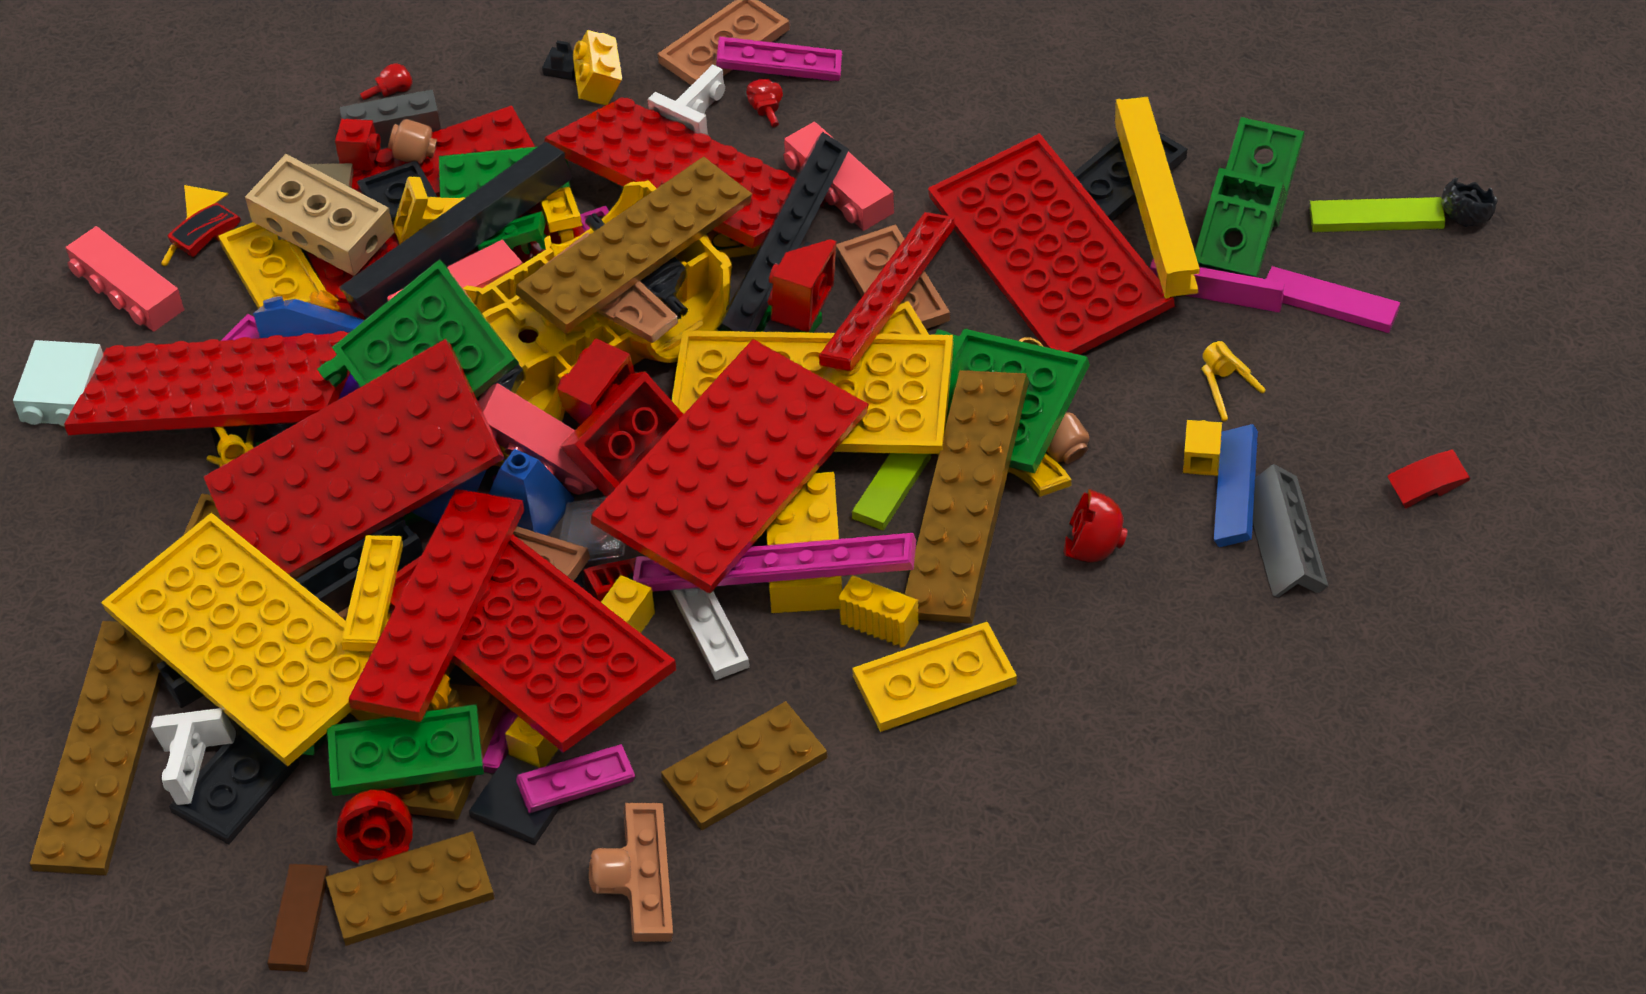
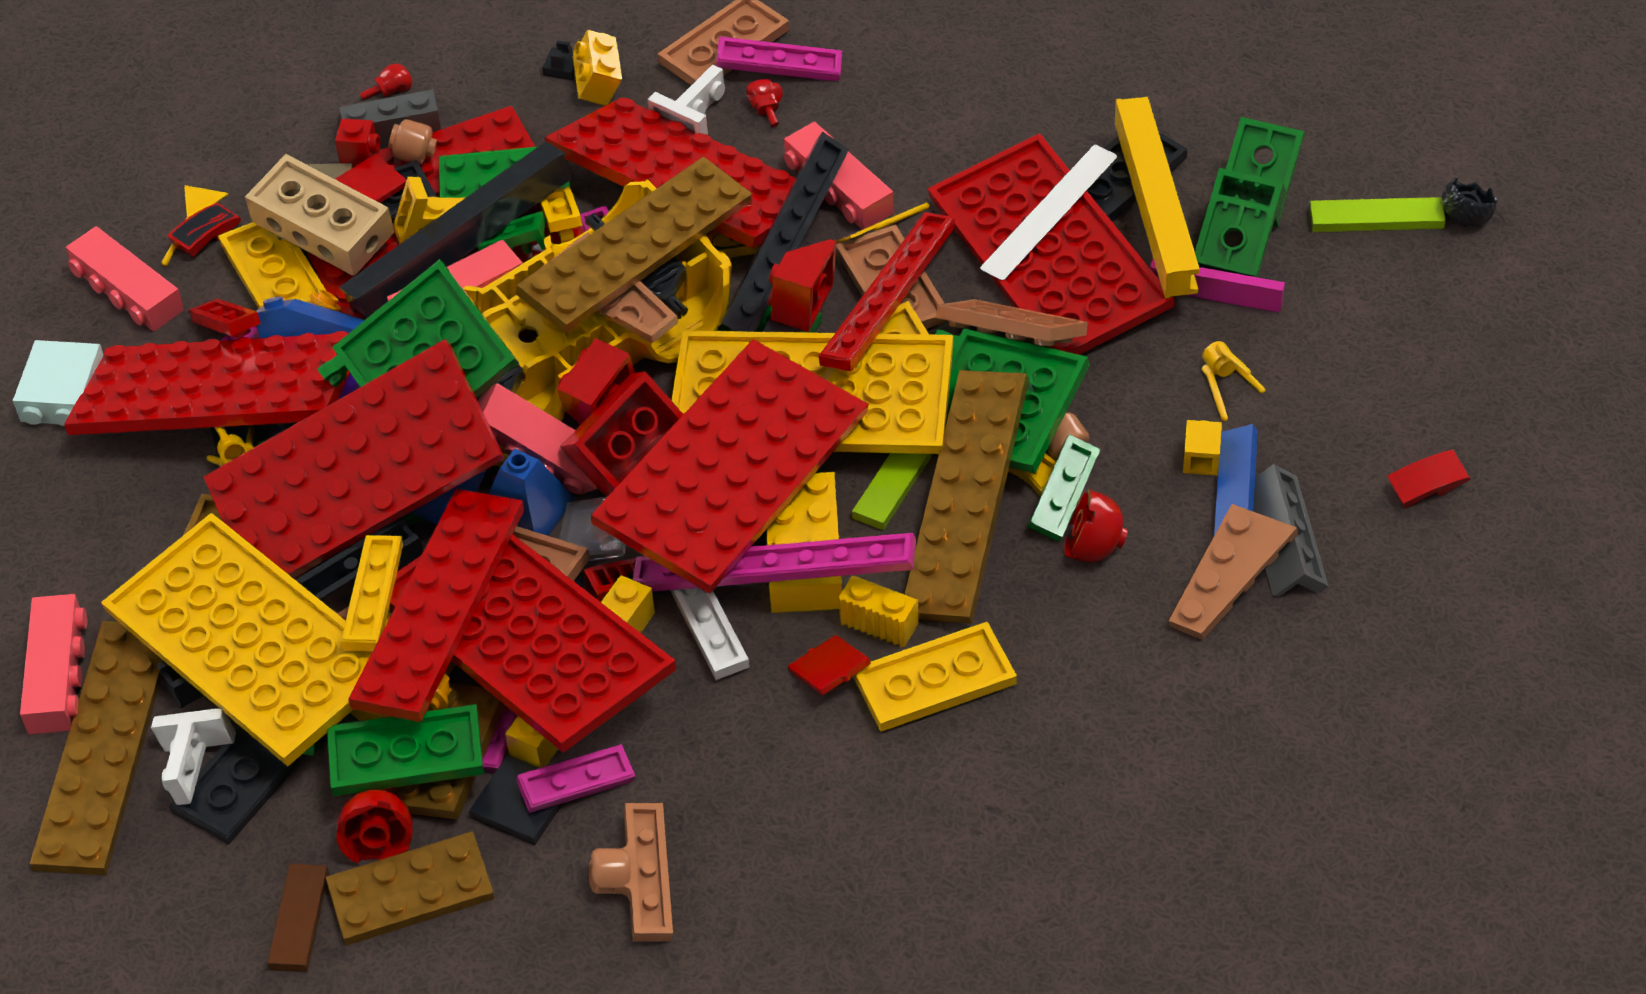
(52, 664): none -> coral brick
(225, 317): none -> red plate
(374, 179): none -> red piece
(744, 765): pearl gold plate -> none
(829, 665): none -> red piece
(887, 222): none -> yellow piece
(1014, 321): none -> nougat plate
(1048, 212): none -> white sticker
(1063, 488): none -> plate
(1233, 560): none -> nougat wing
(1336, 300): dark pink tile -> none

